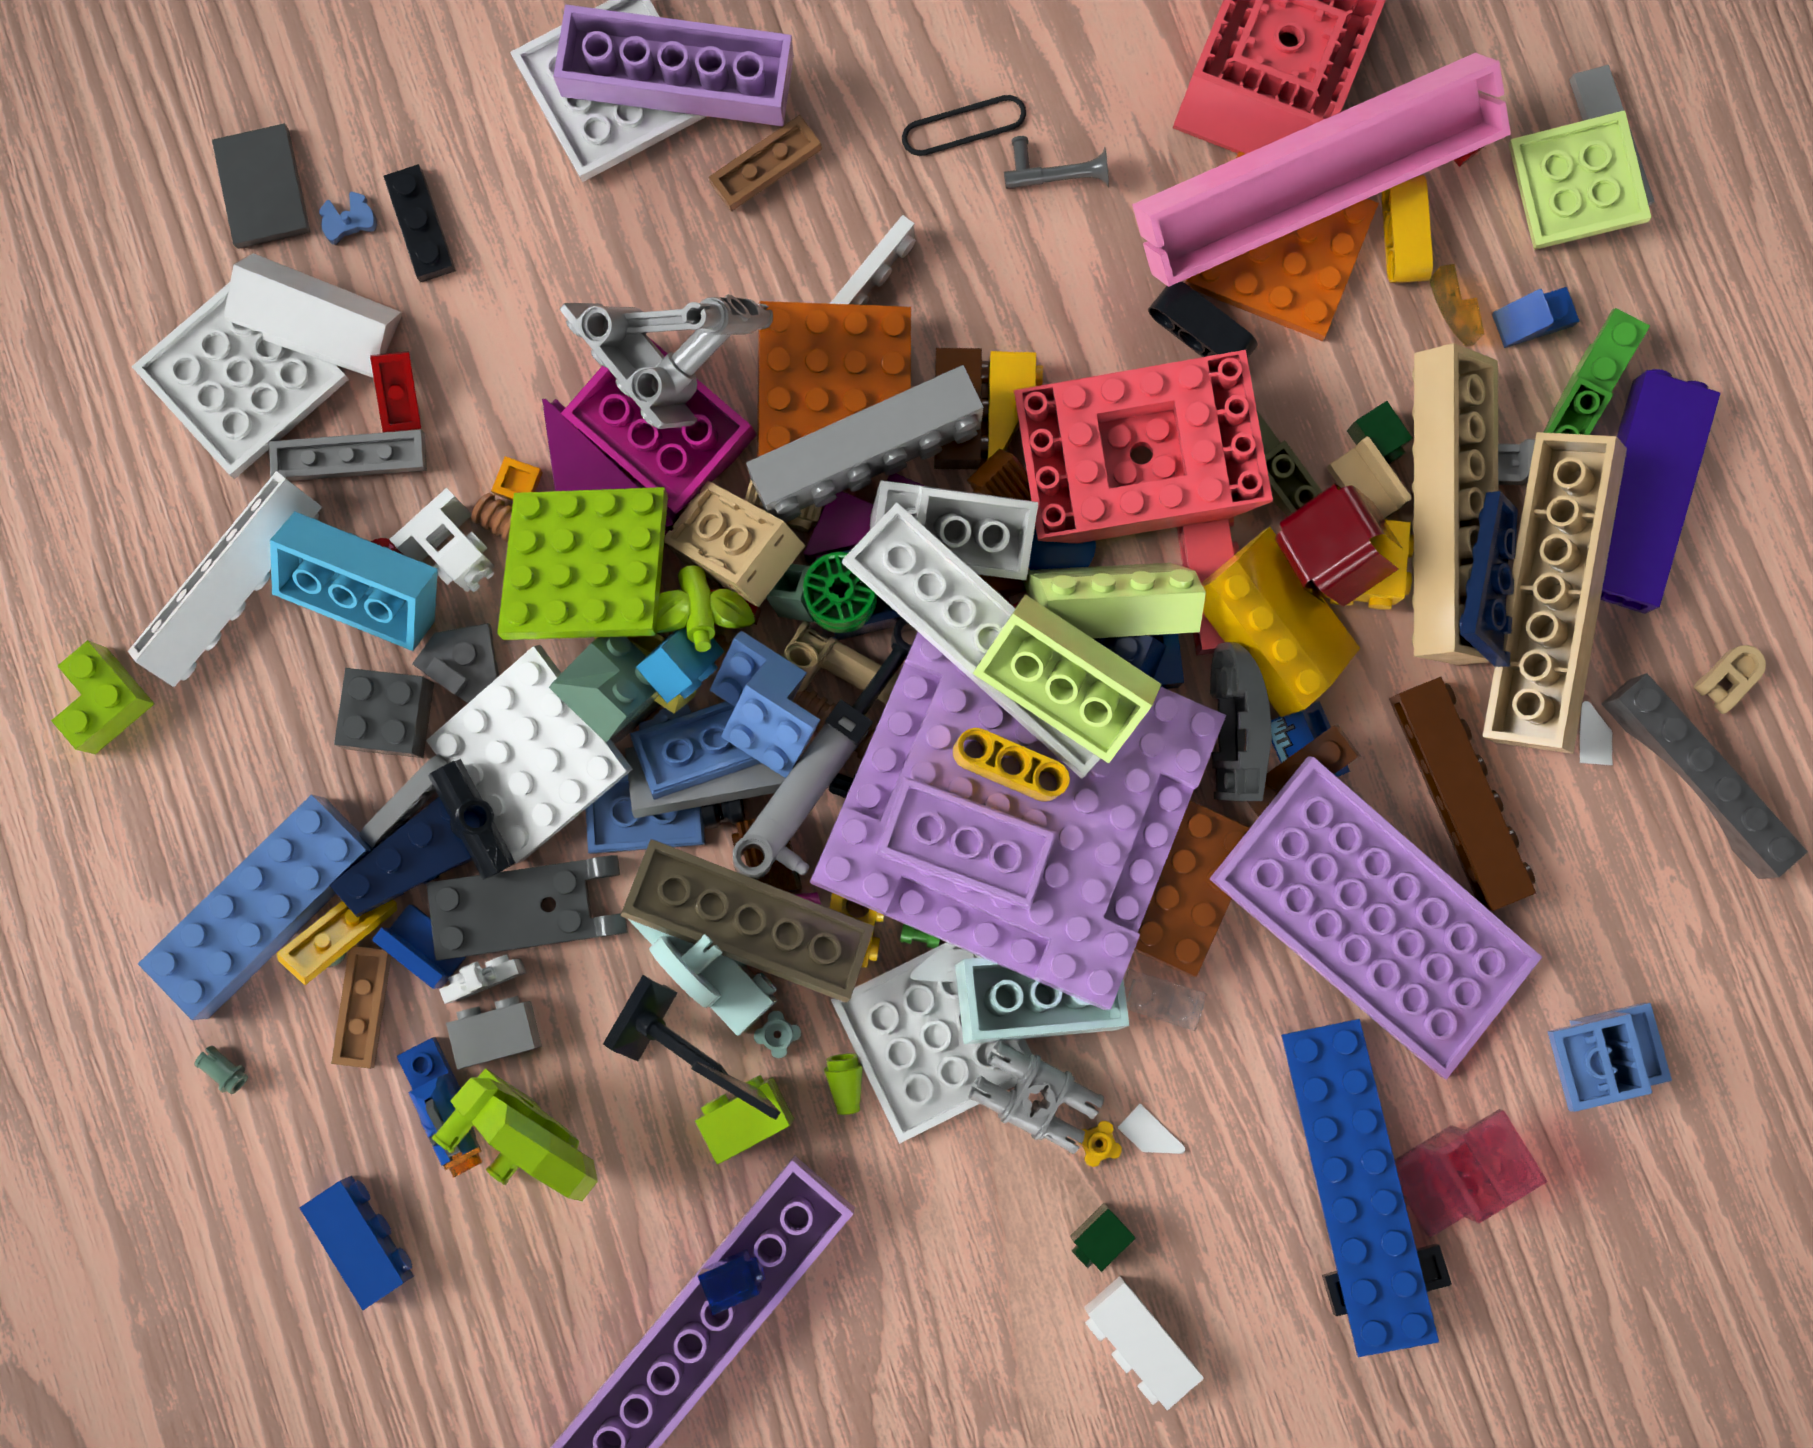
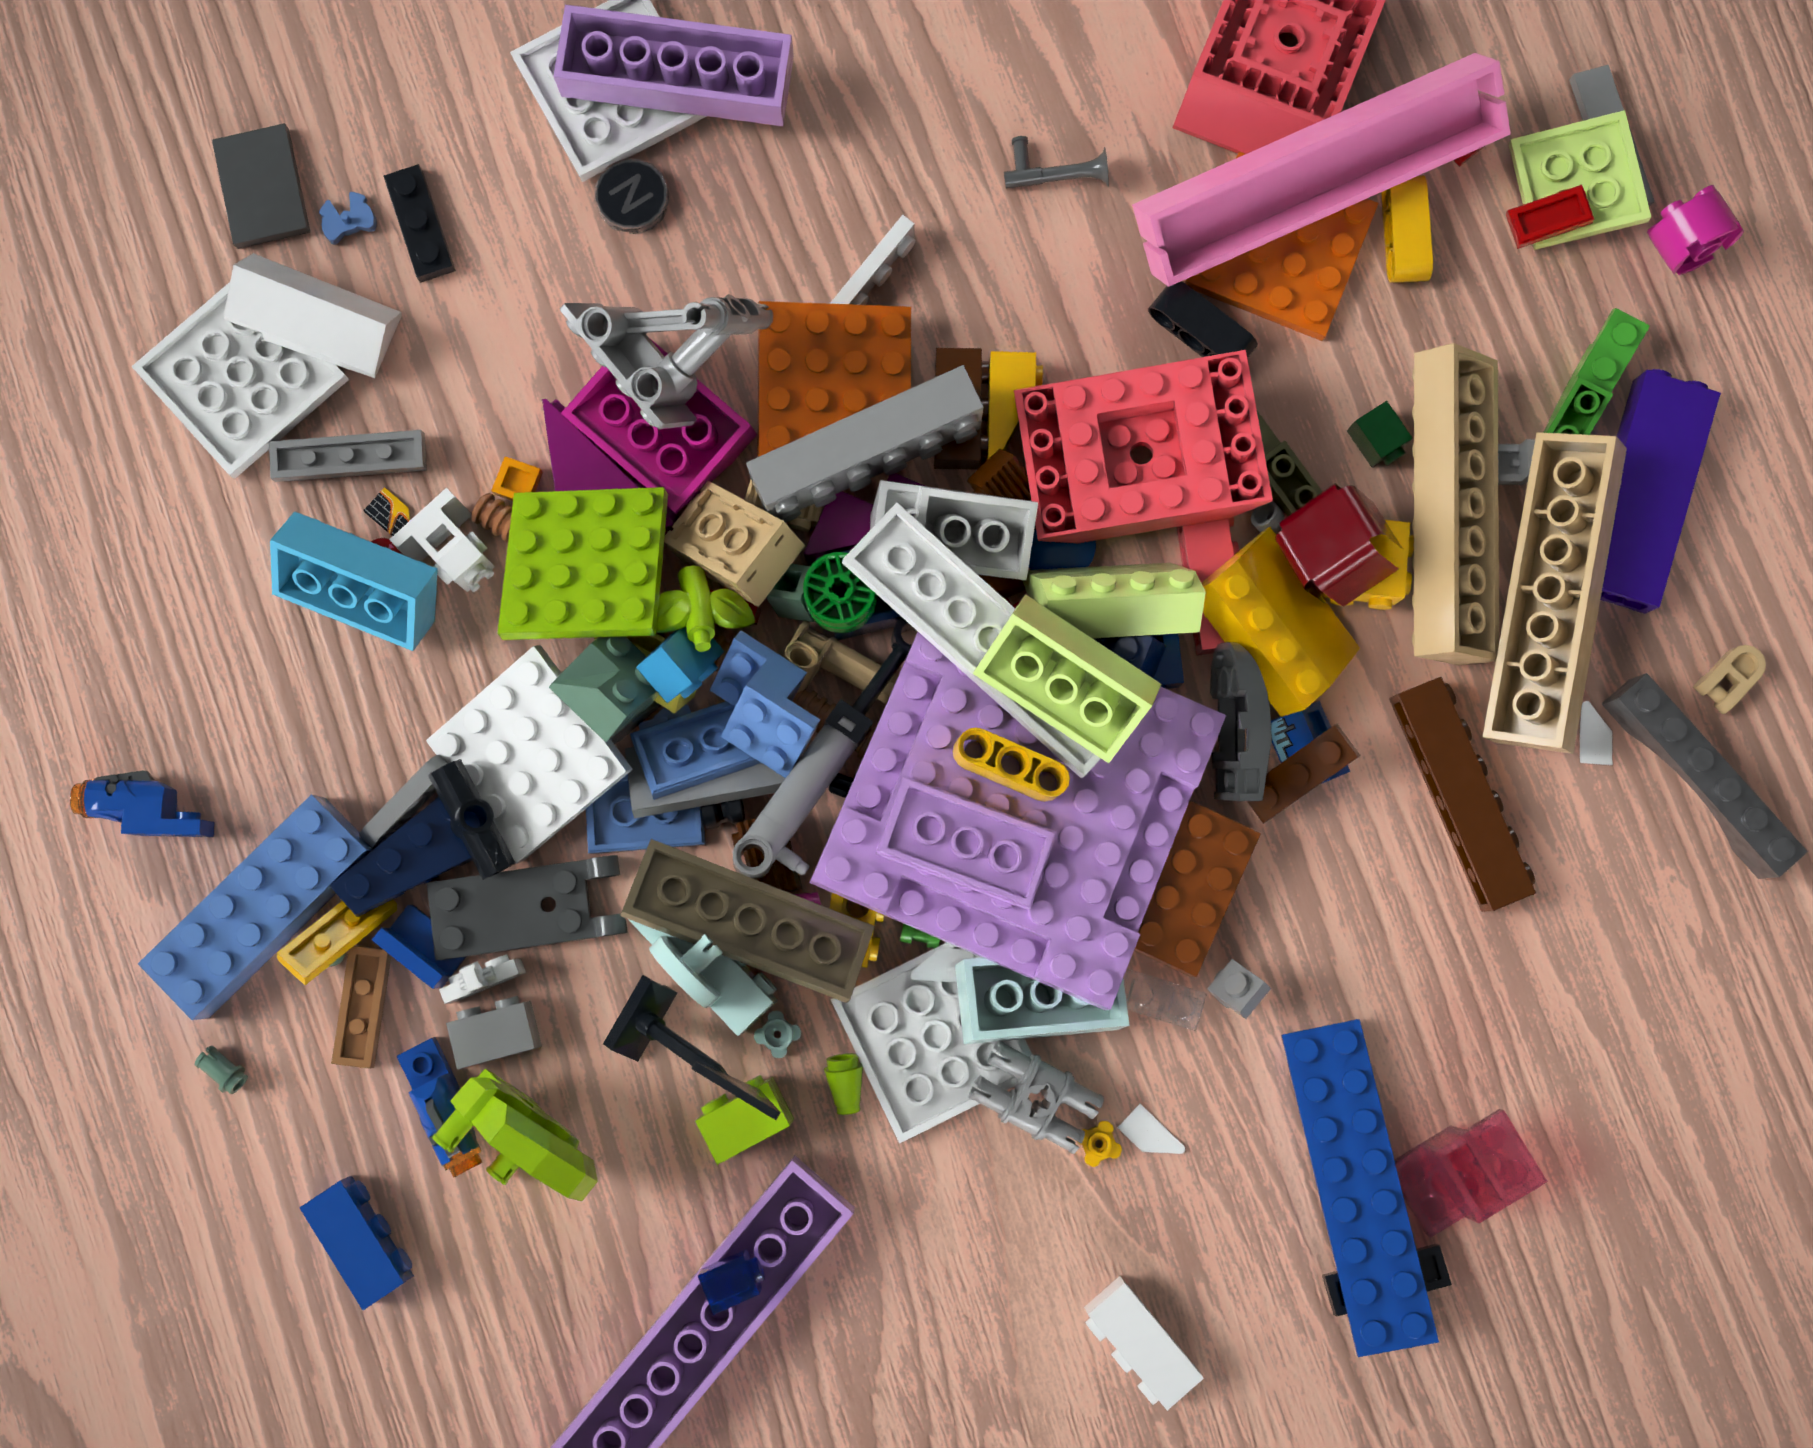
(107, 700): lime brick -> none
(139, 804): none -> blue plate
(219, 584): white brick -> none
(384, 713): dark grey brick -> none
(388, 512): none -> sticker
(395, 391): red plate -> none
(460, 660): flat silver plate -> none
(631, 196): none -> black tile
(765, 163): medium nougat plate -> none
(958, 111): black piece -> none
(1101, 1238): dark green brick -> none
(1238, 988): none -> light grey bracket
(1263, 518): none -> light grey hinge
(1371, 475): tan panel -> none
(1376, 917): lavender plate -> none
(1460, 315): clear yellow slope -> none
(1491, 580): dark blue wing -> none
(1535, 316): blue slope -> none
(1549, 216): none -> red tile
(1609, 1057): medium blue bracket -> none
(1694, 230): none -> dark pink brick

